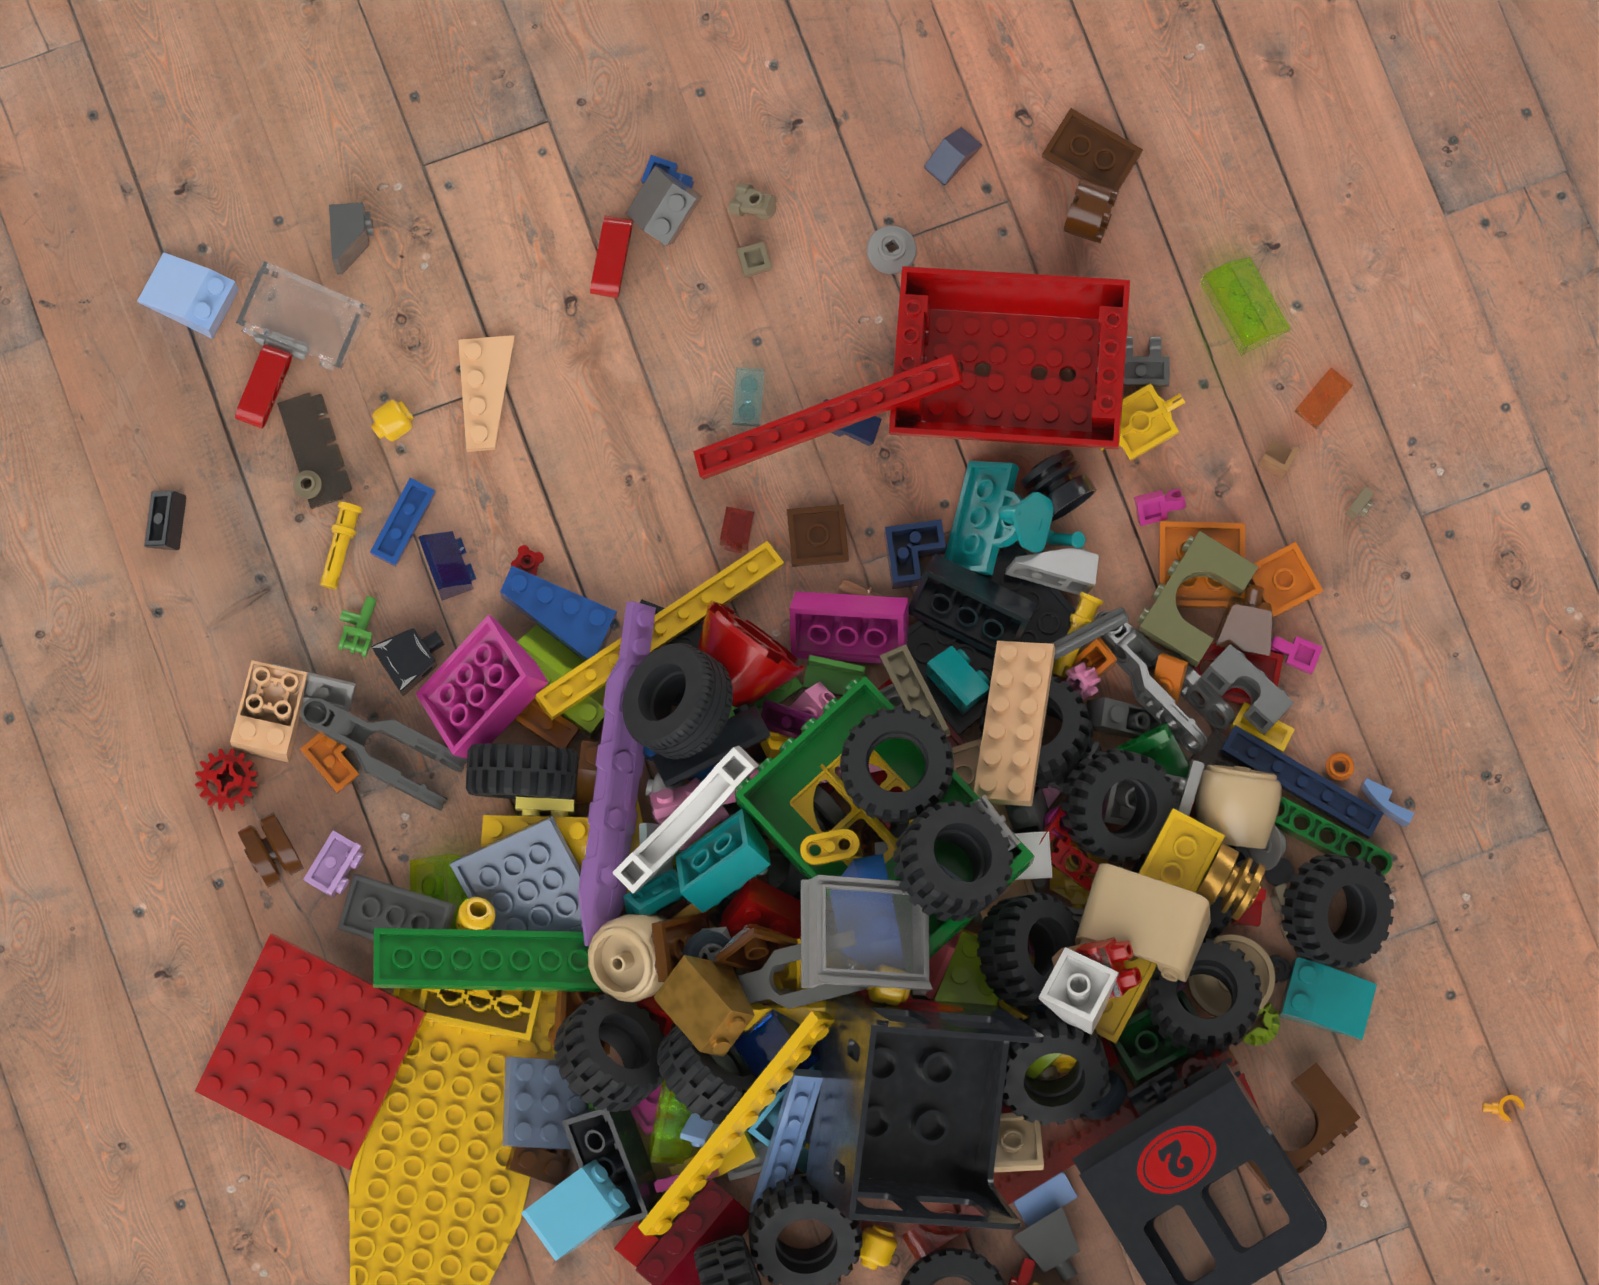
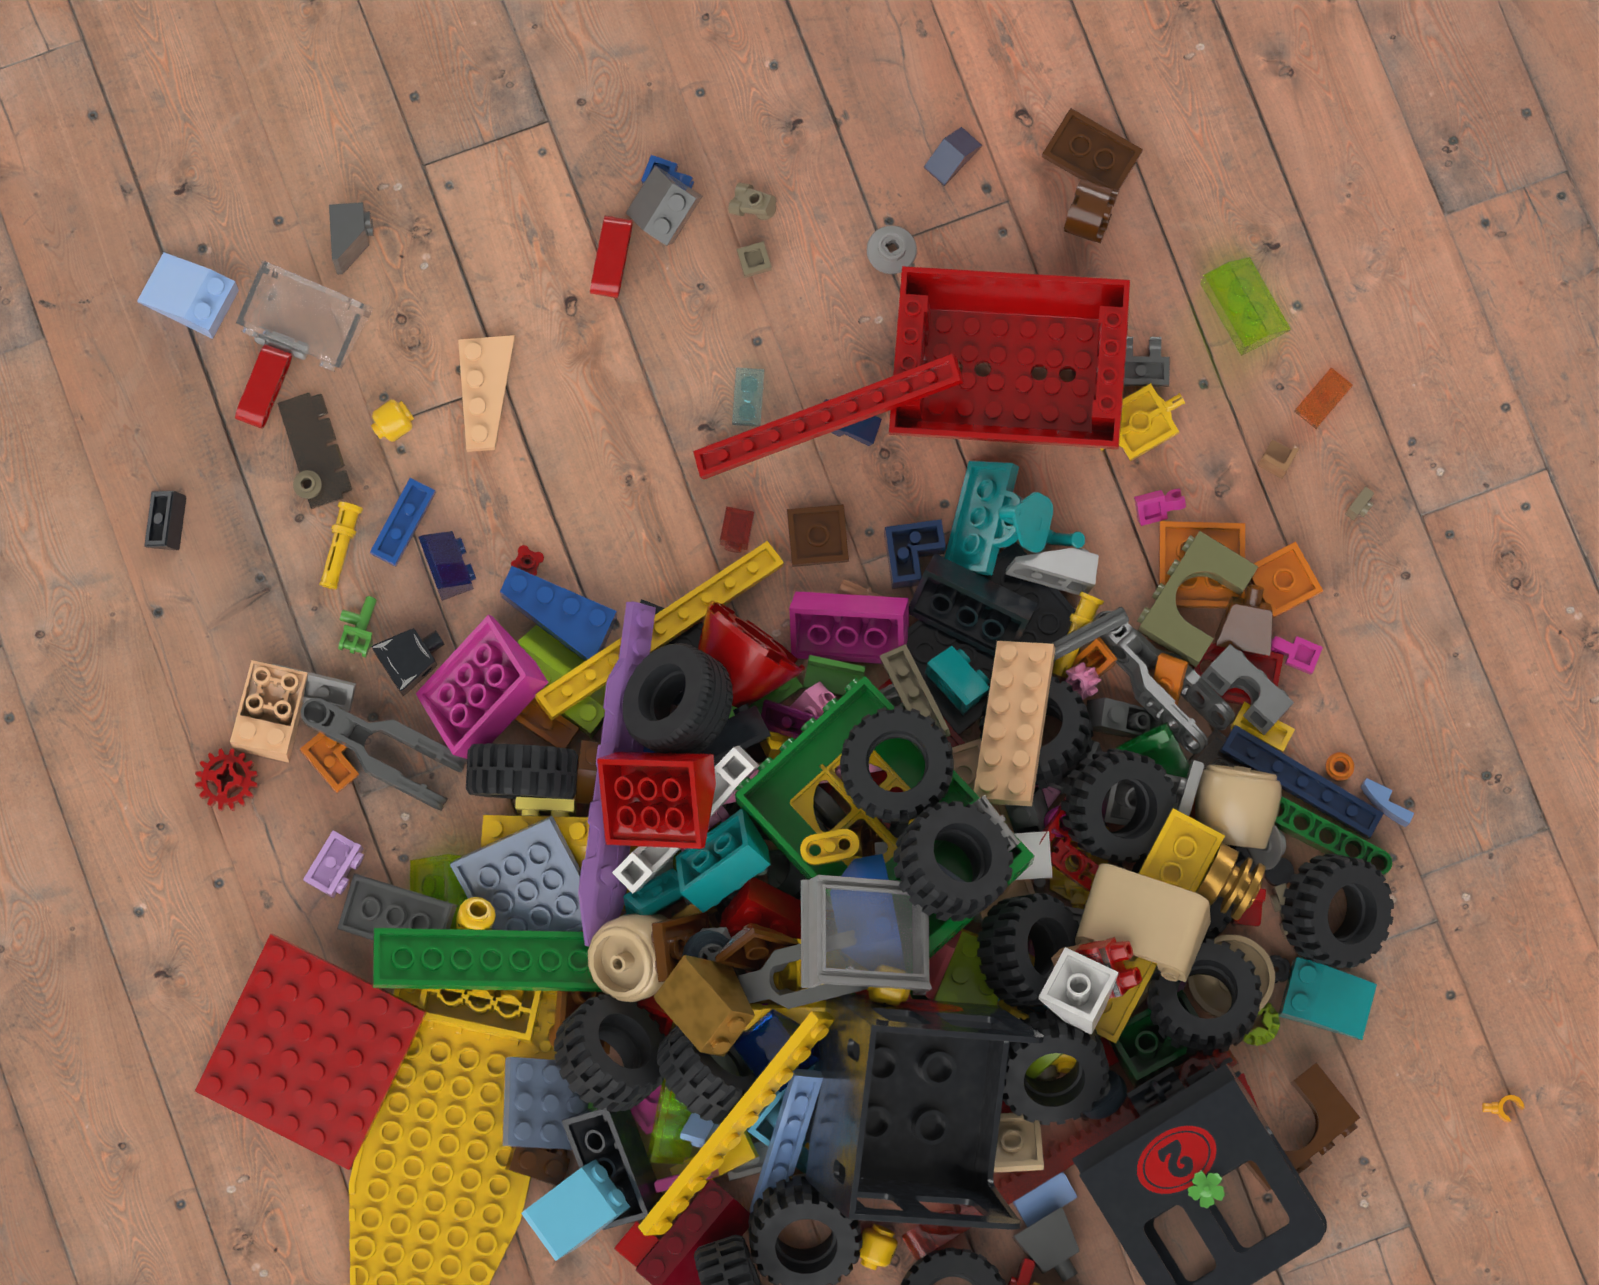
(268, 851): reddish brown wheel -> none
(656, 798): none -> red slope
(1055, 481): black wheel -> none
(1206, 1188): none -> bright green plant

